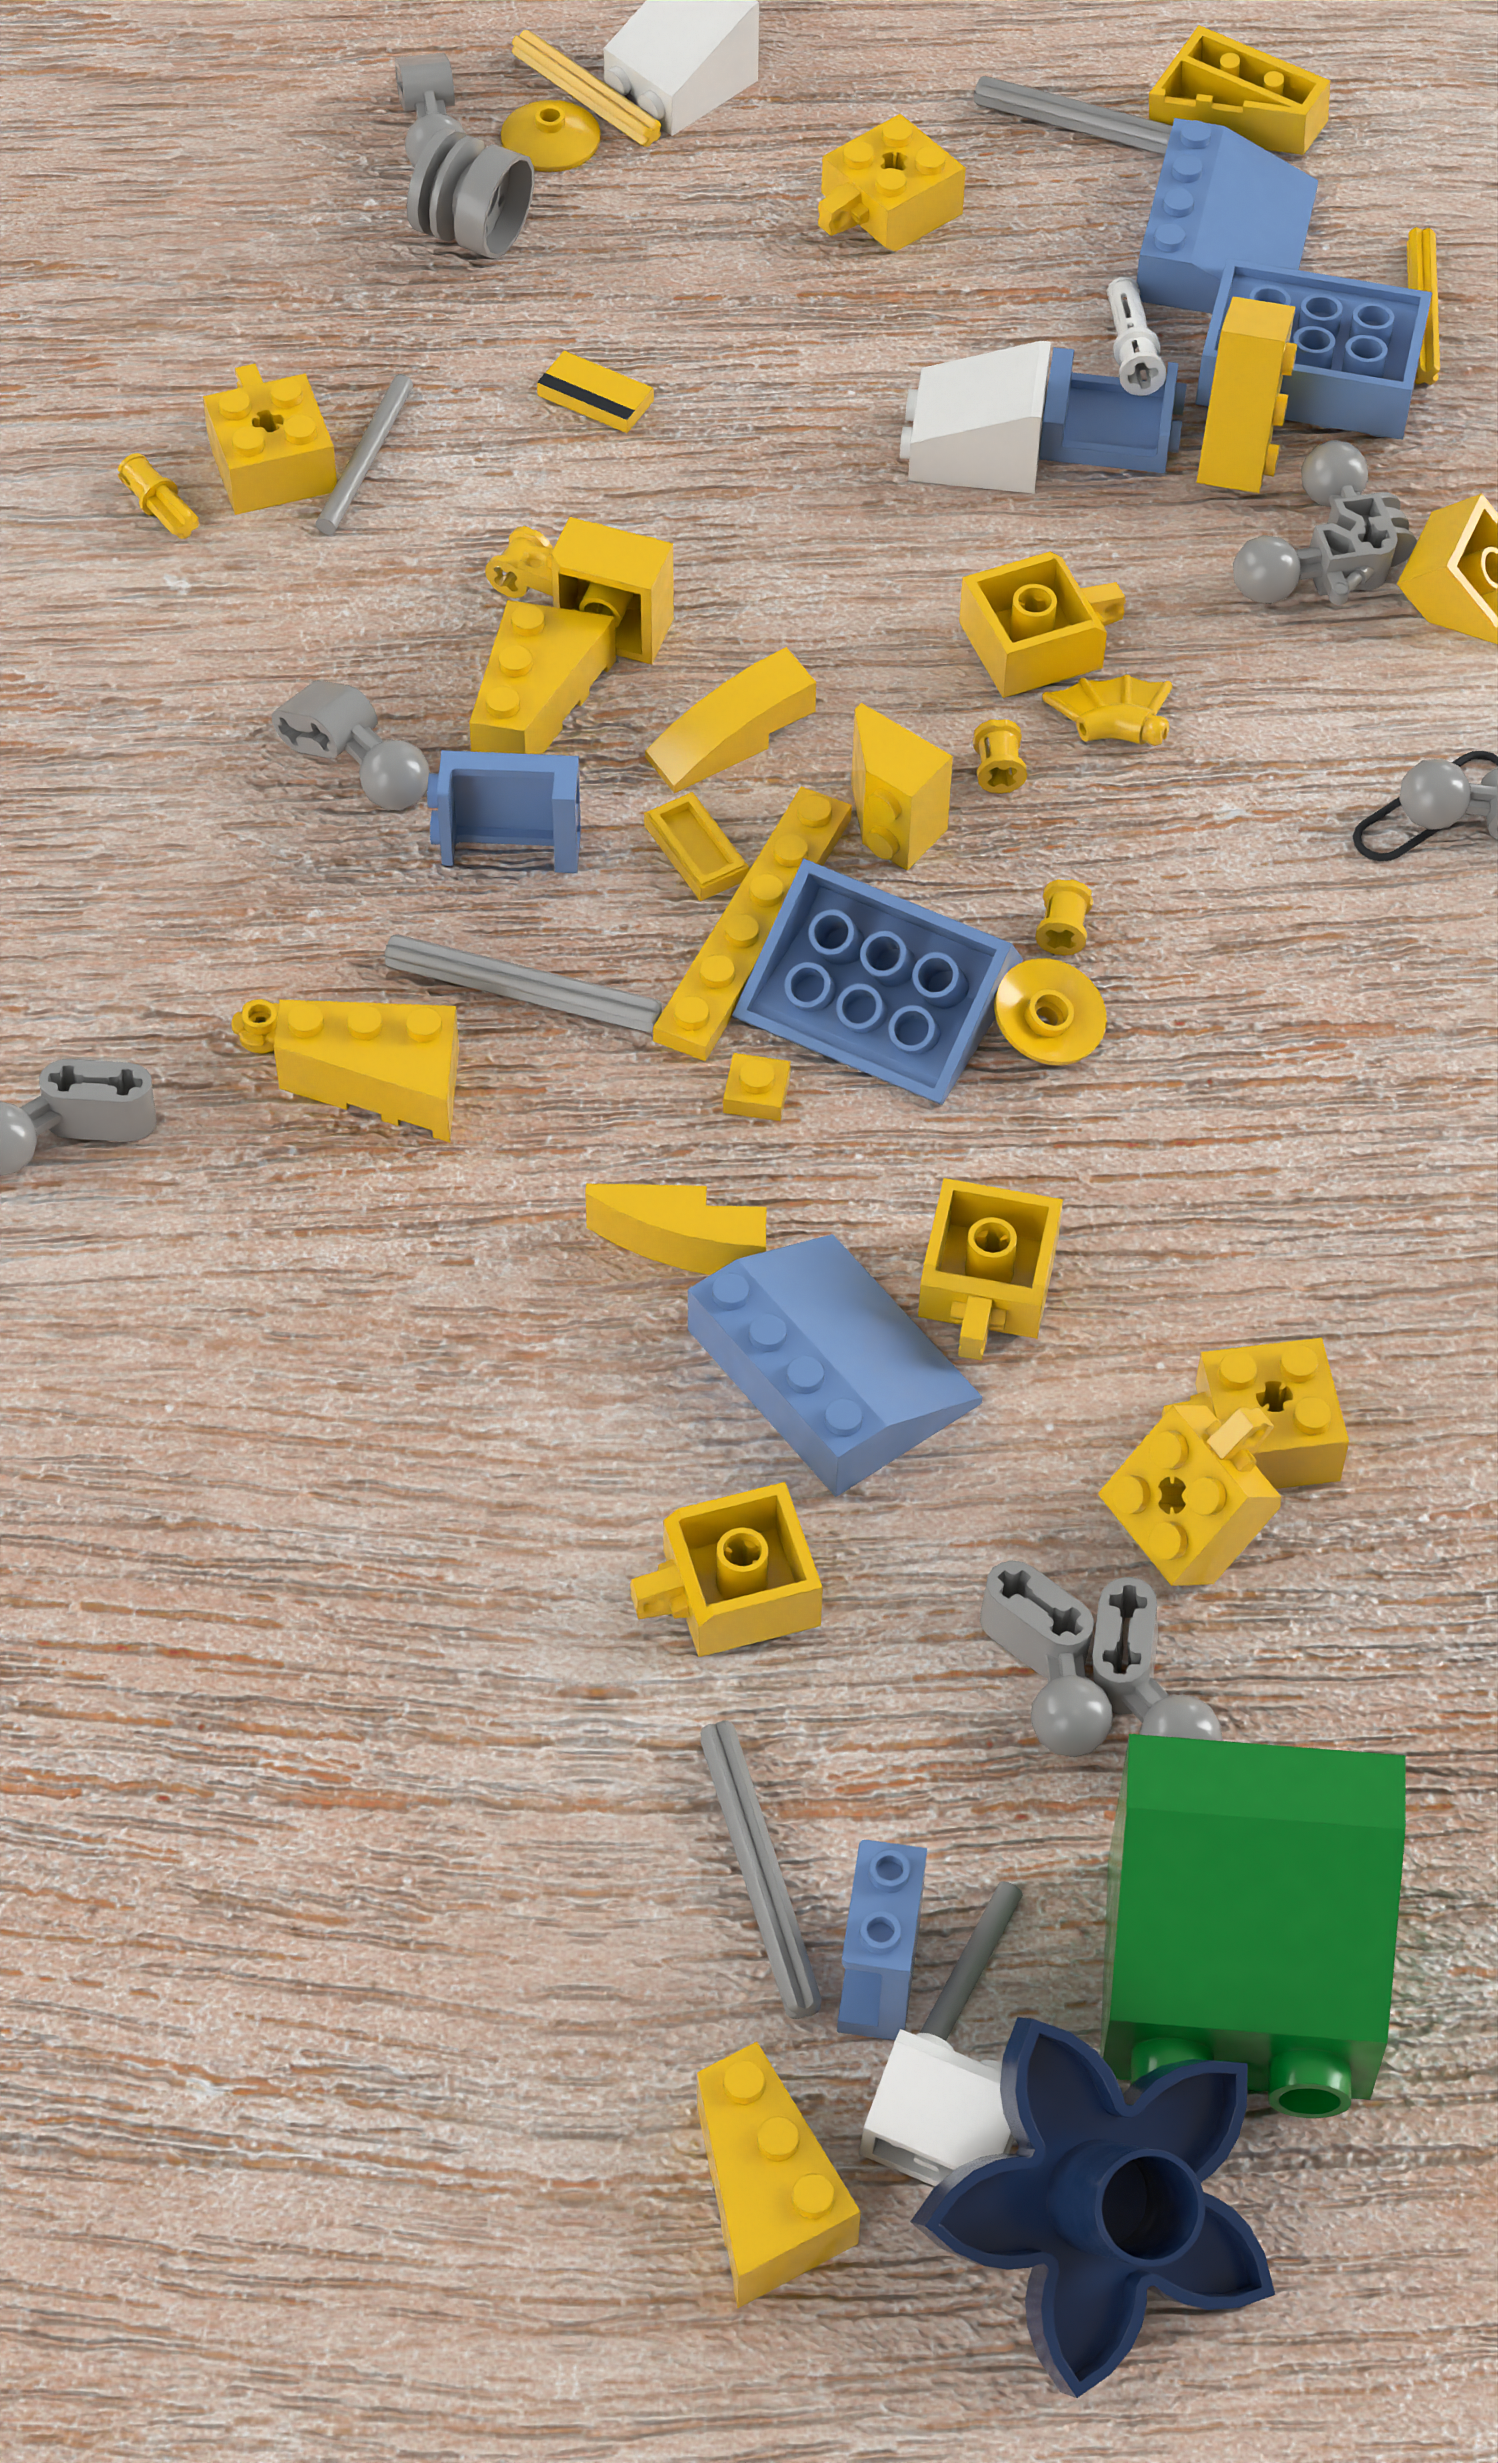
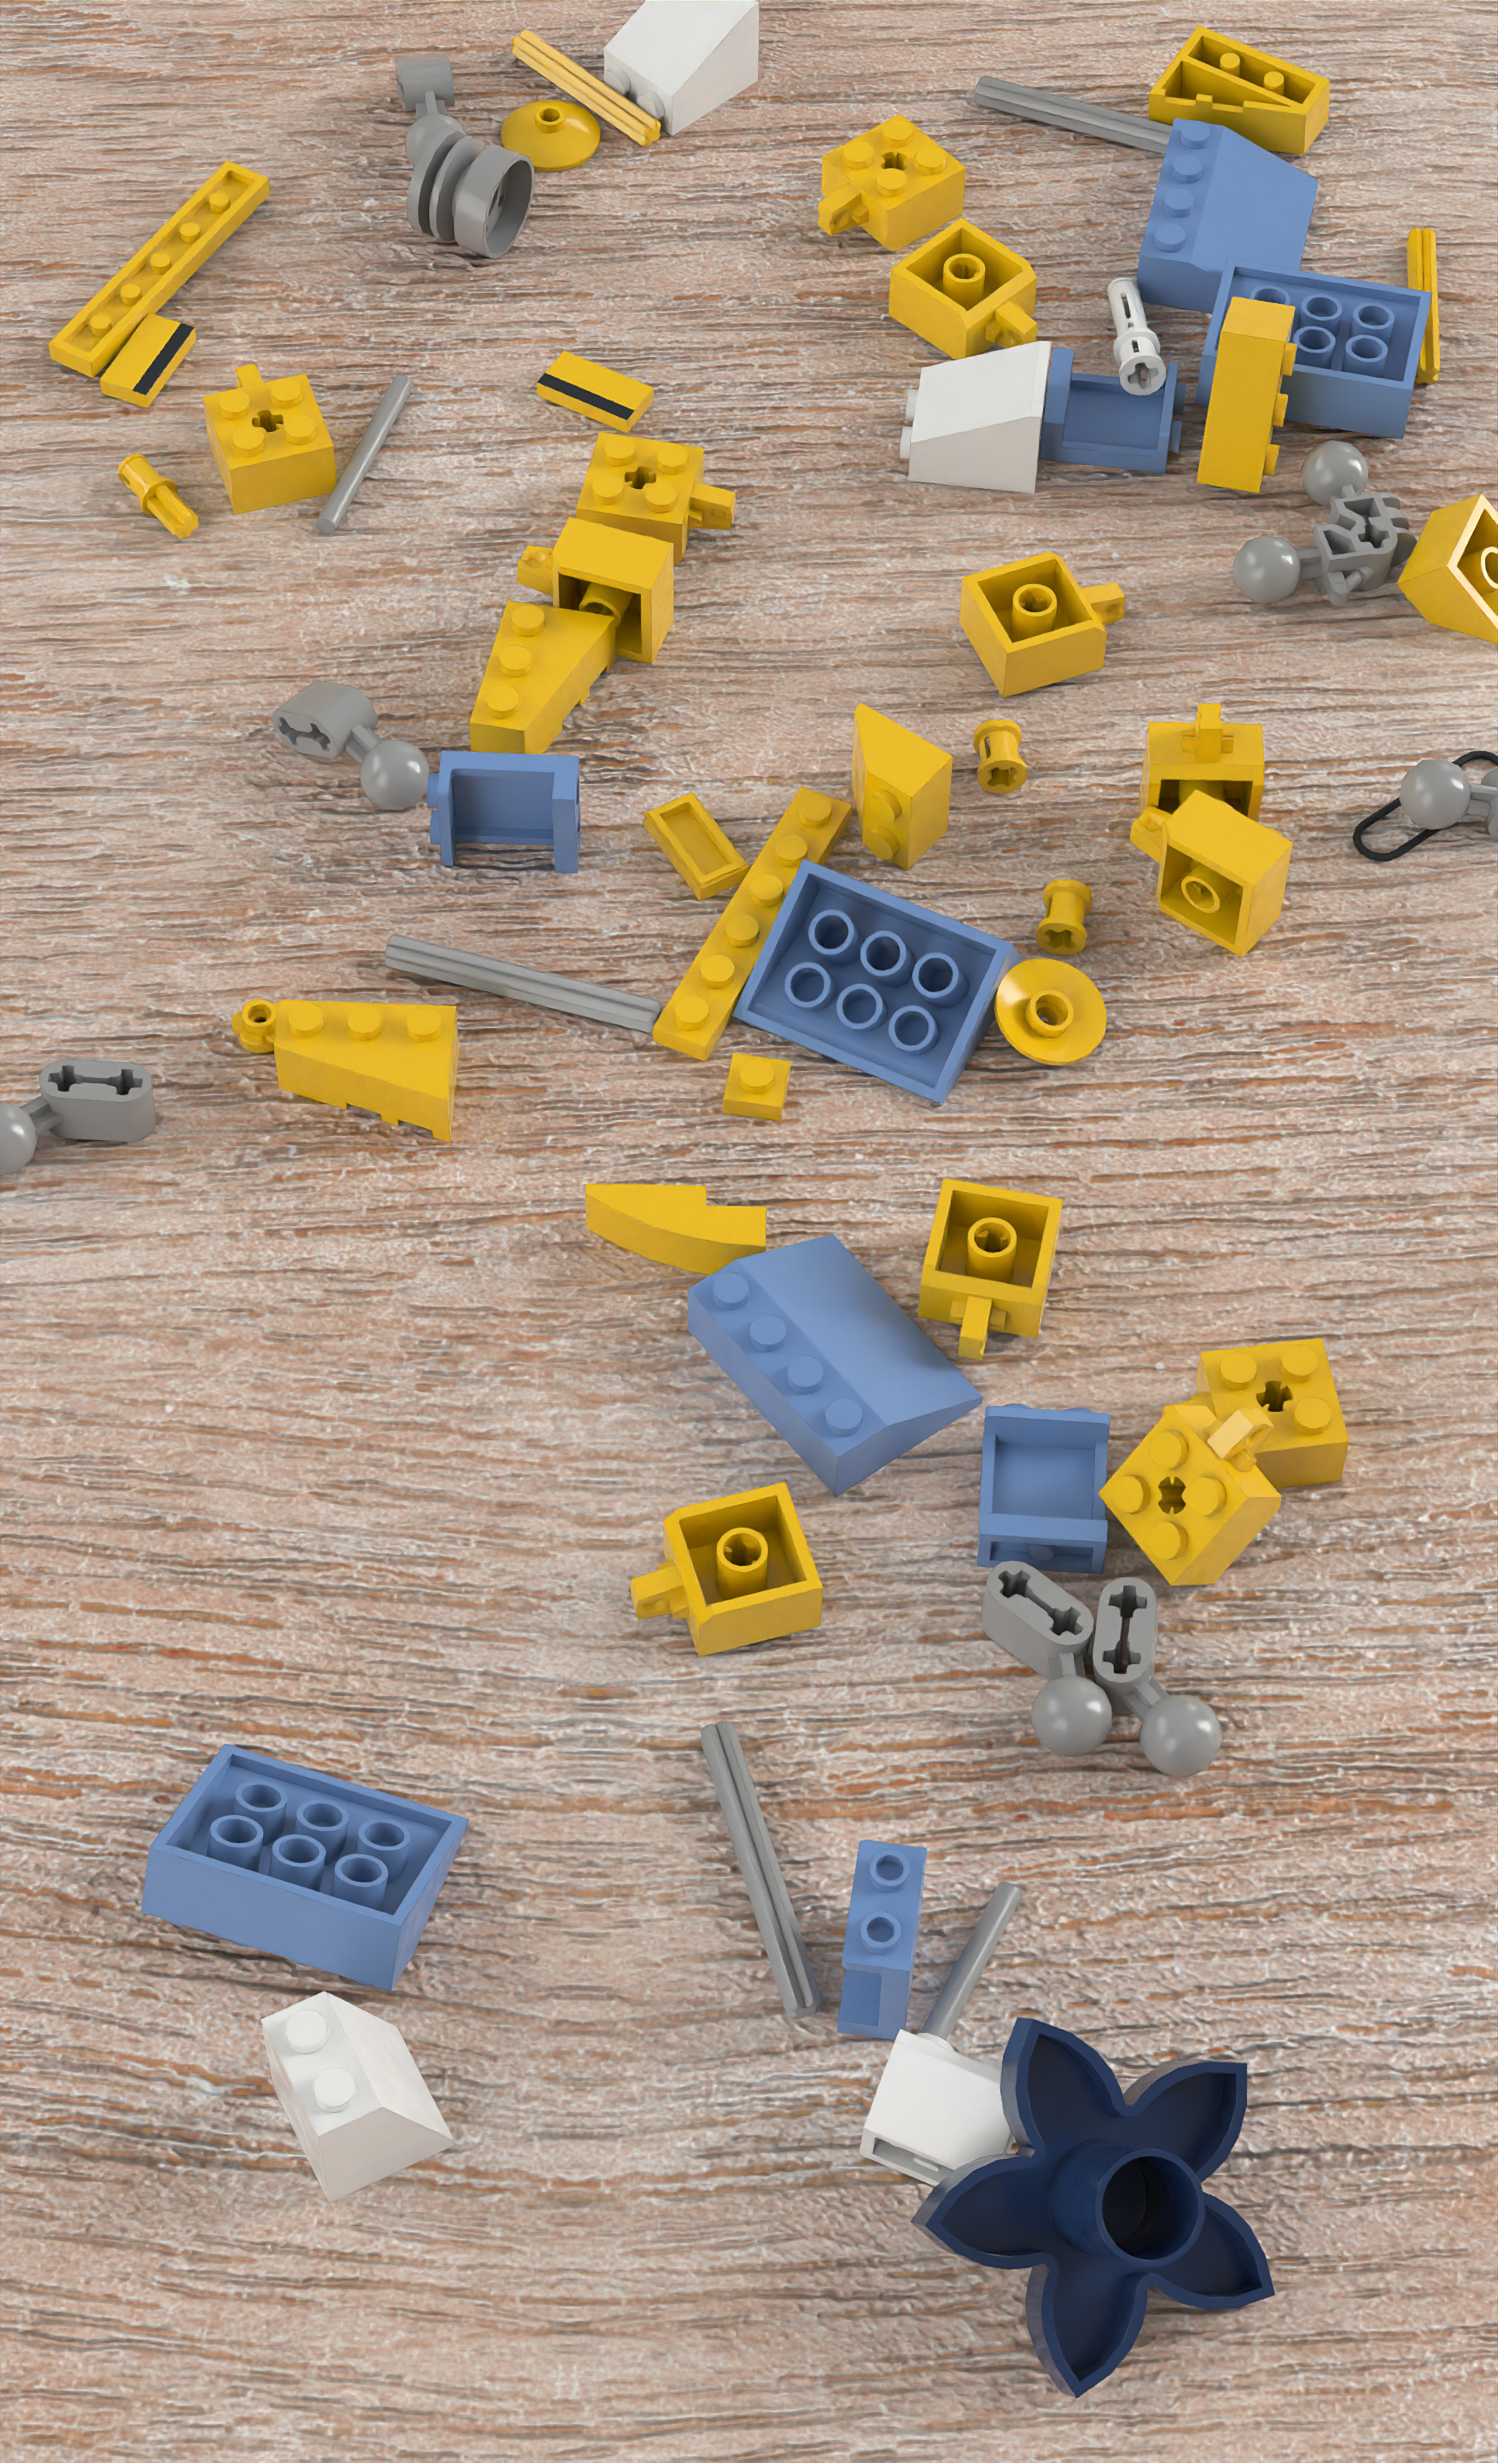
(148, 360): none -> yellow tile
(159, 269): none -> yellow plate
(302, 1866): none -> medium blue slope
(350, 2093): none -> white slope
(509, 560): yellow bush -> none
(652, 490): none -> yellow hinge
(733, 721): yellow slope -> none
(770, 2177): yellow wedge -> none
(965, 293): none -> yellow hinge
(1043, 1488): none -> medium blue panel
(1115, 709): yellow arm -> none
(1204, 756): none -> yellow hinge
(1216, 869): none -> yellow hinge
(1254, 1915): green slope -> none

